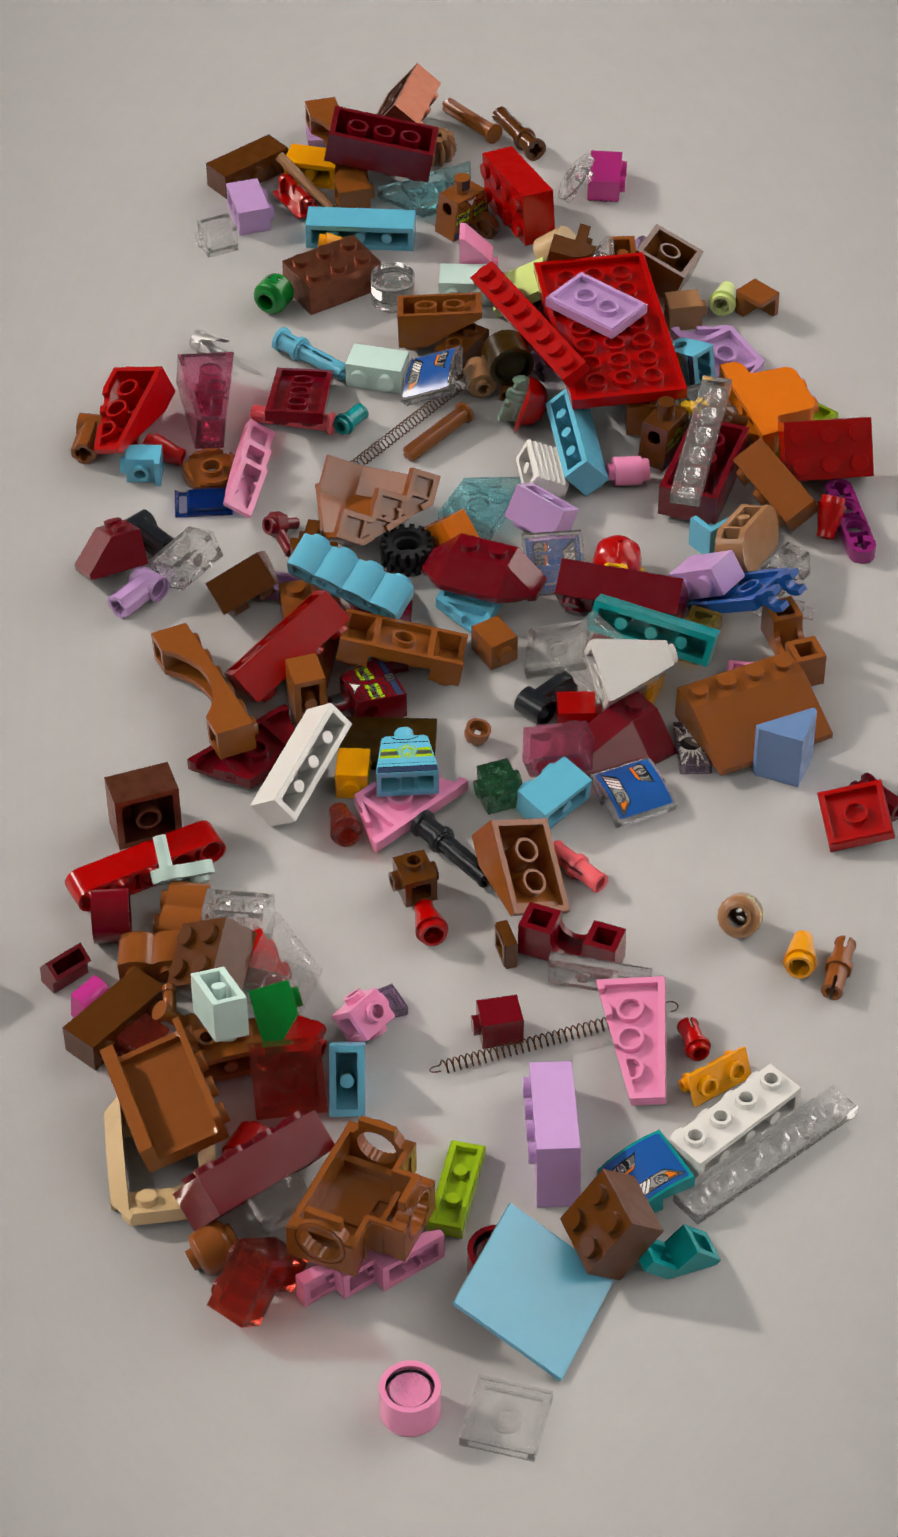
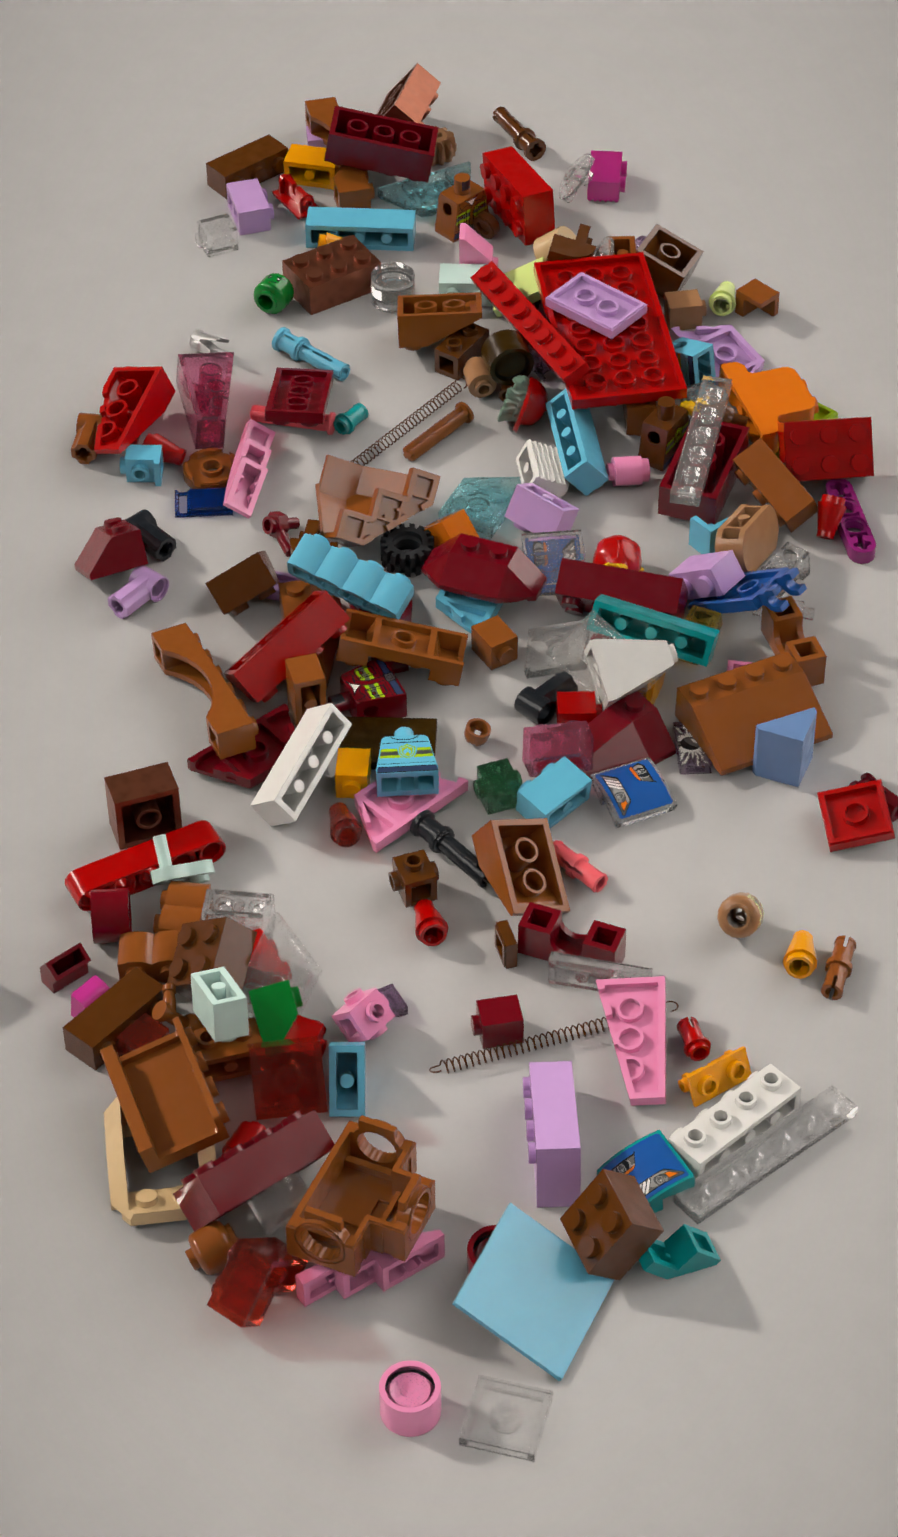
(187, 557): clear brick -> none
(303, 180): medium nougat bar -> none
(376, 368): light aqua brick -> none
(431, 376): slope -> none
(457, 1188): lime tile -> none
(490, 131): dark orange axle -> none

